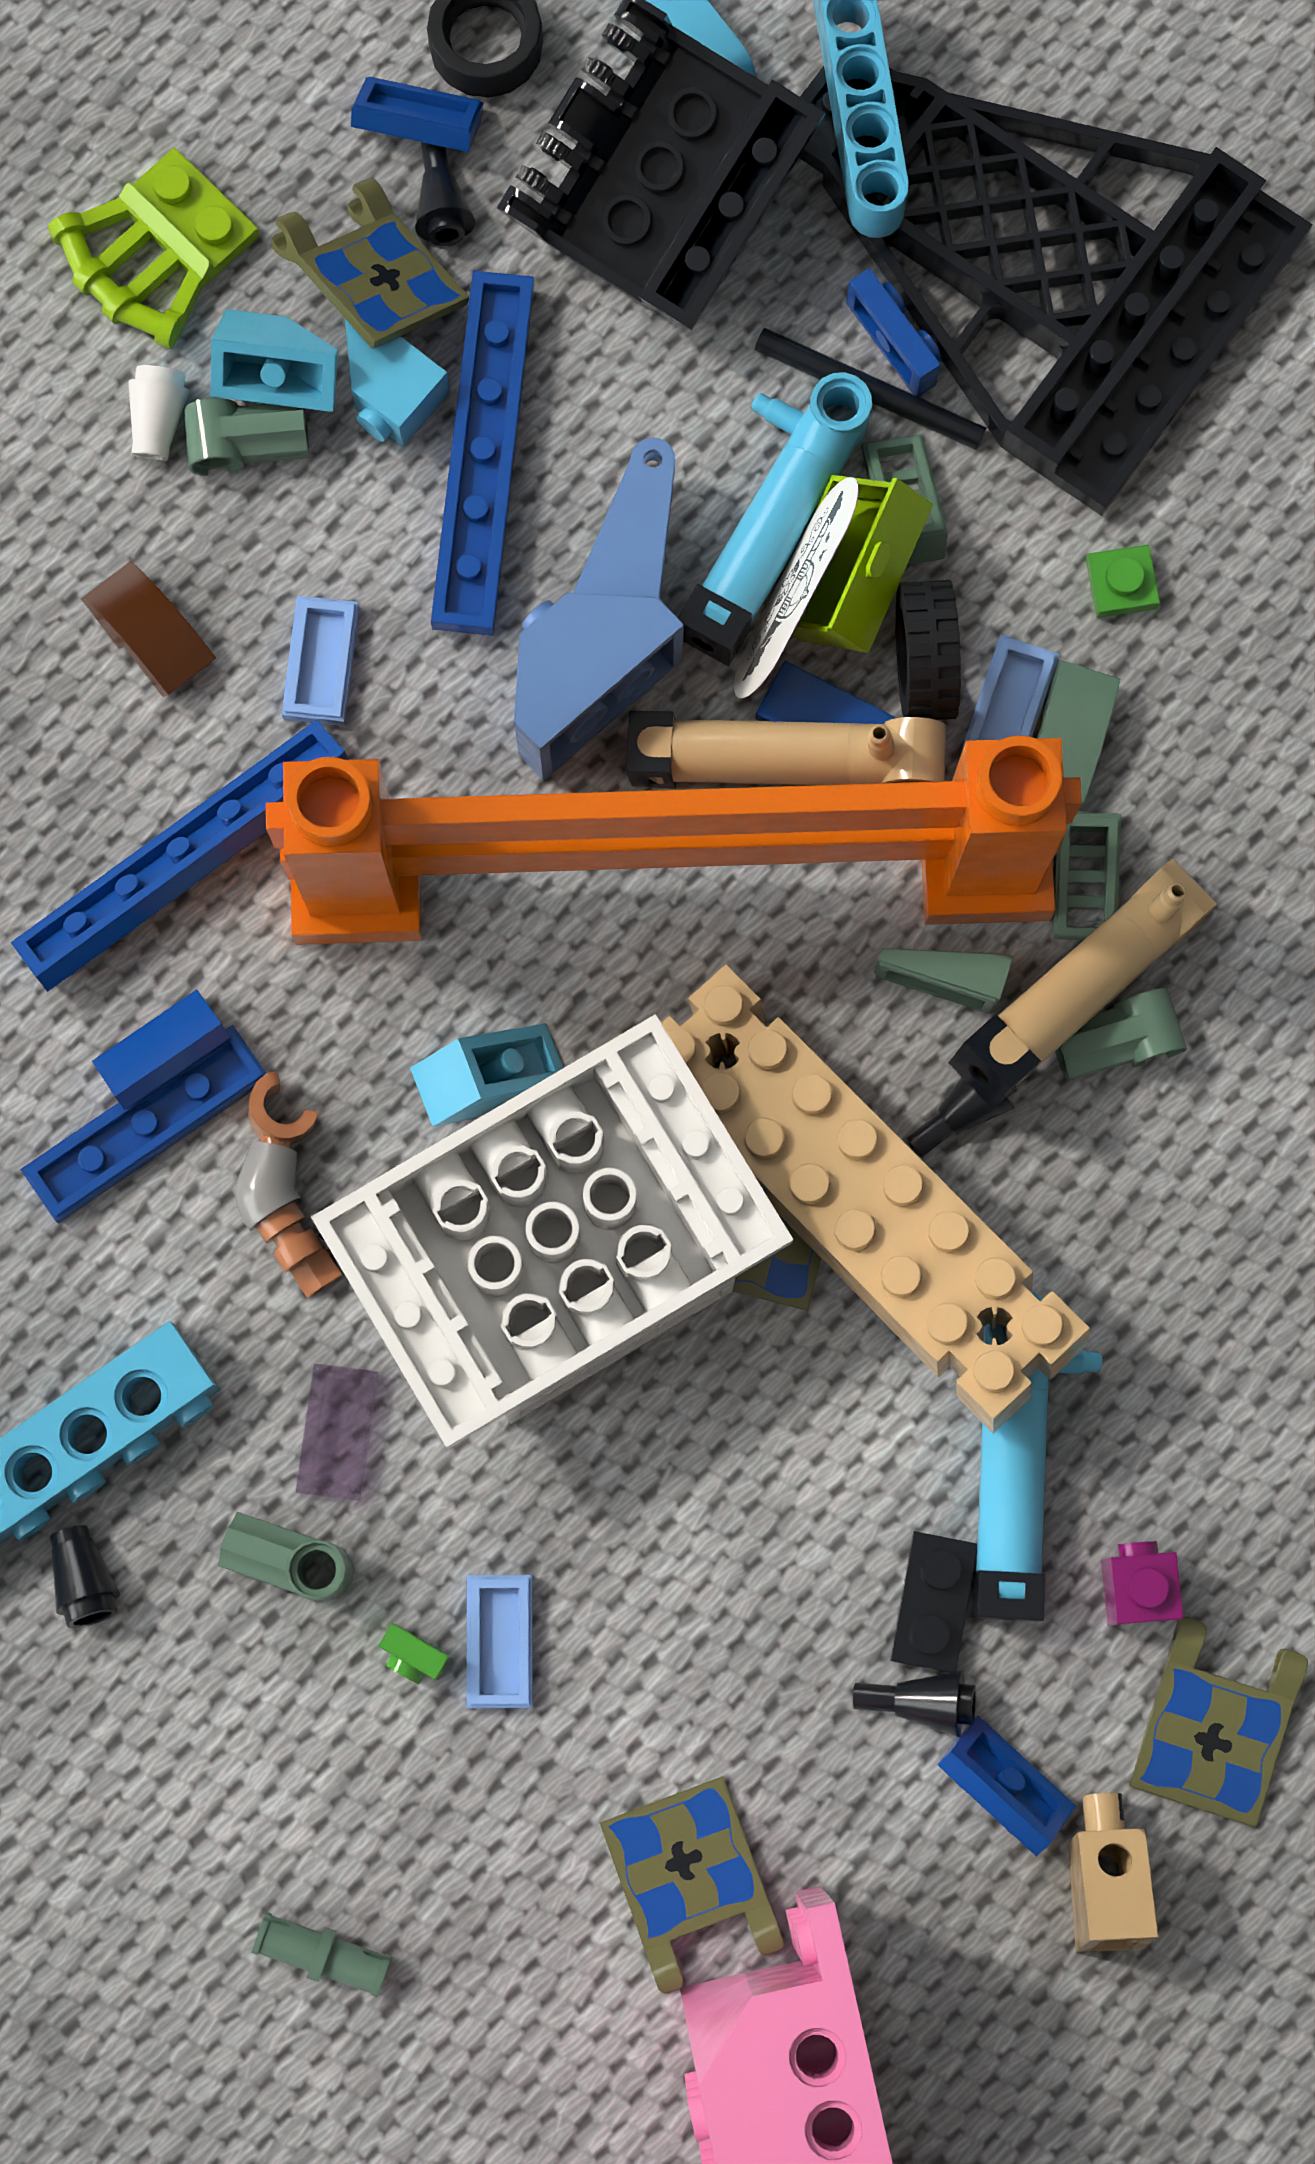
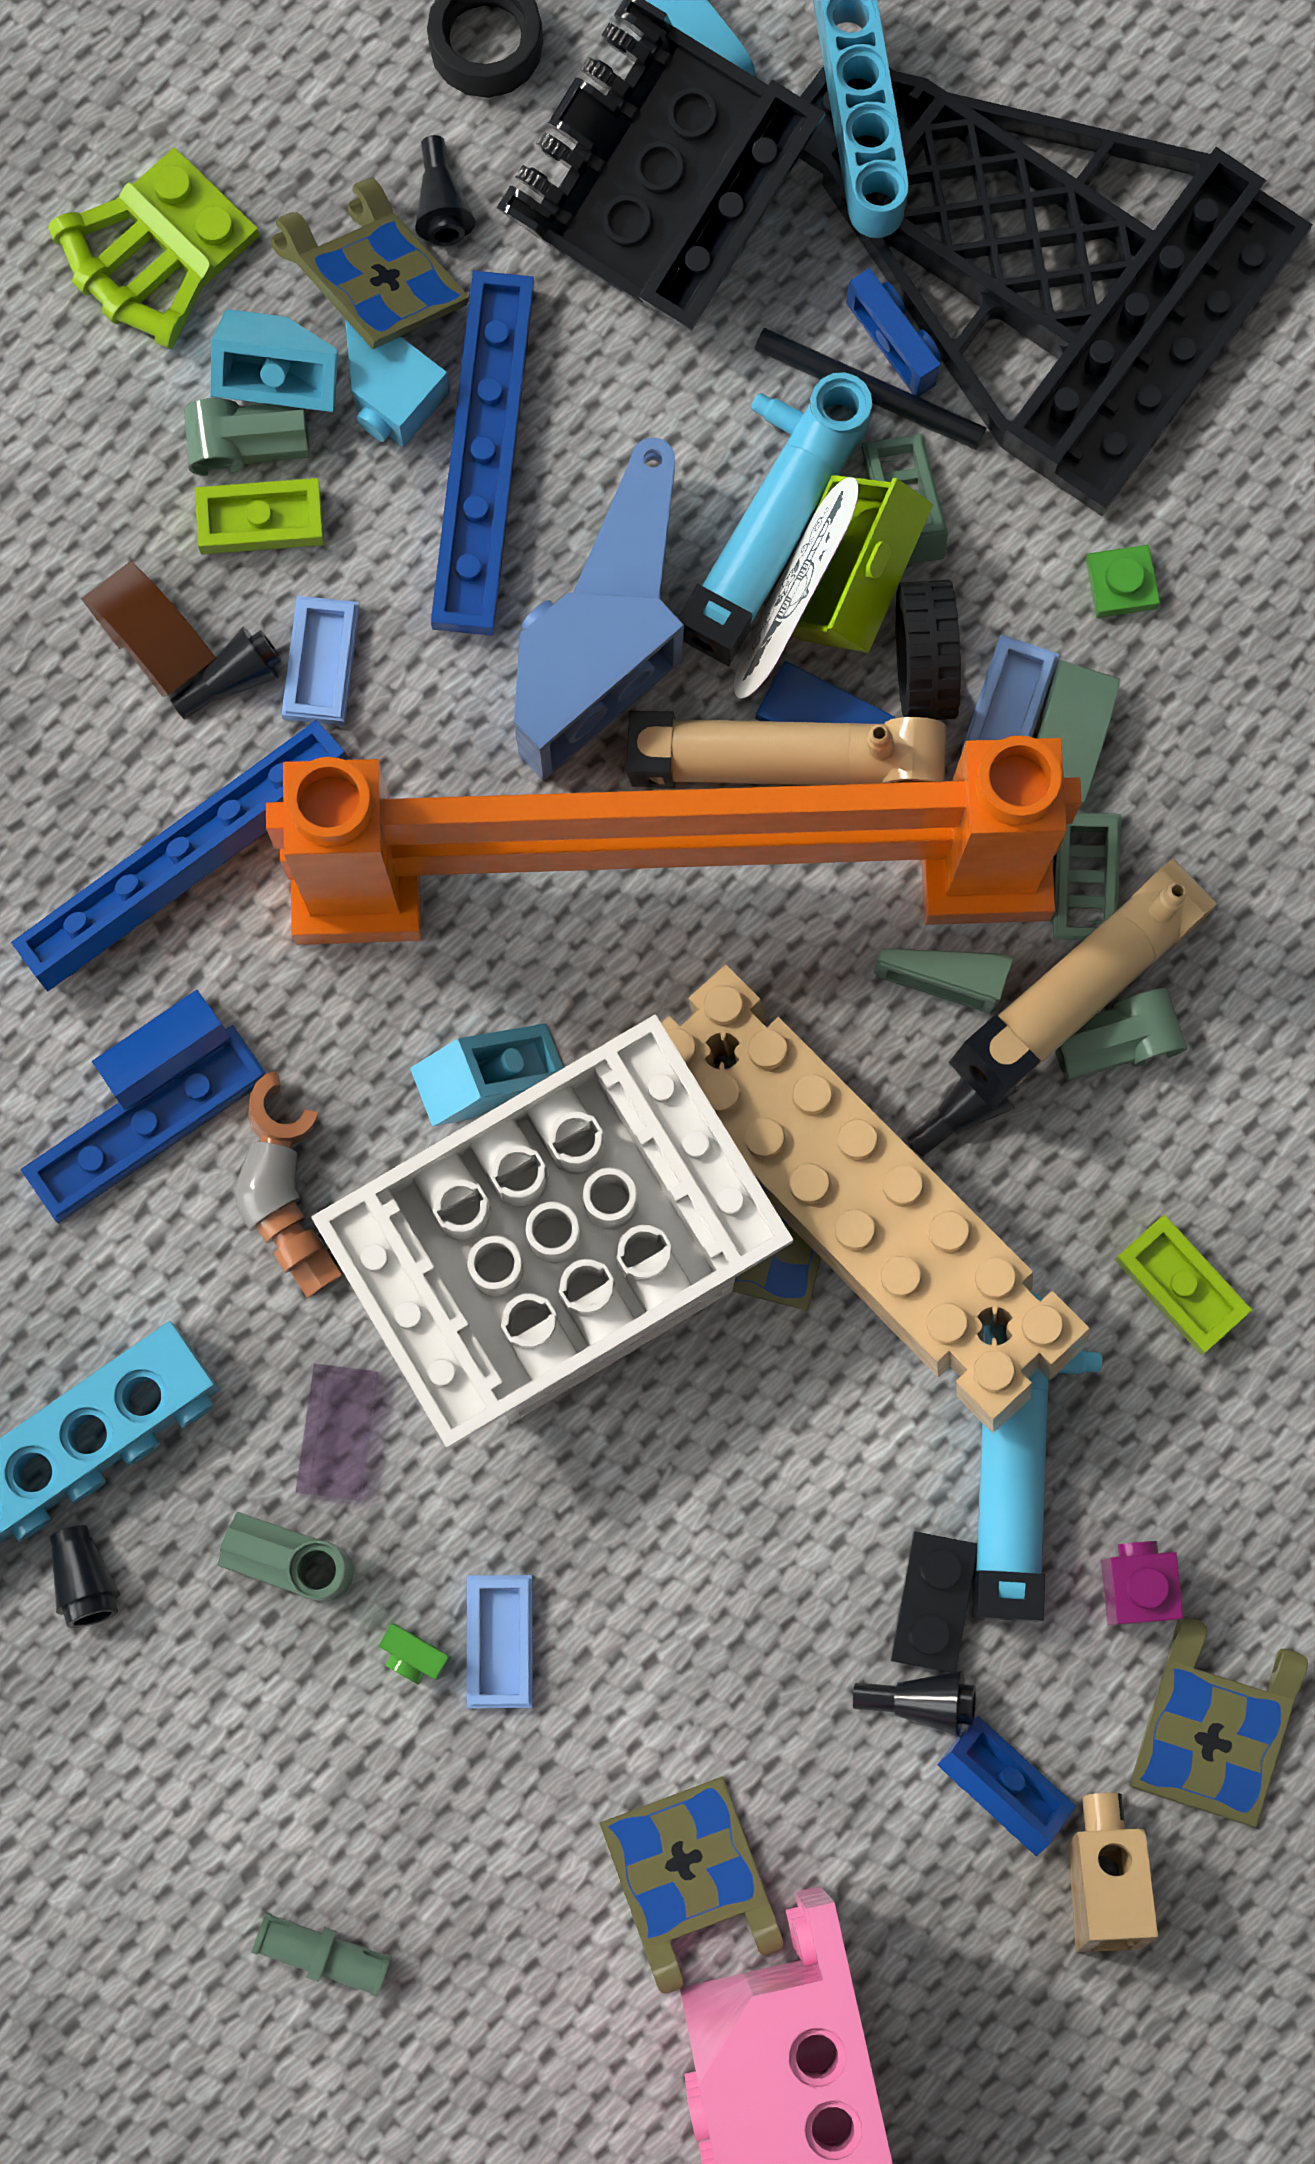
(156, 408): white cone -> none
(240, 666): none -> black cone
(259, 516): none -> lime plate
(417, 113): blue tile -> none
(1183, 1284): none -> lime plate

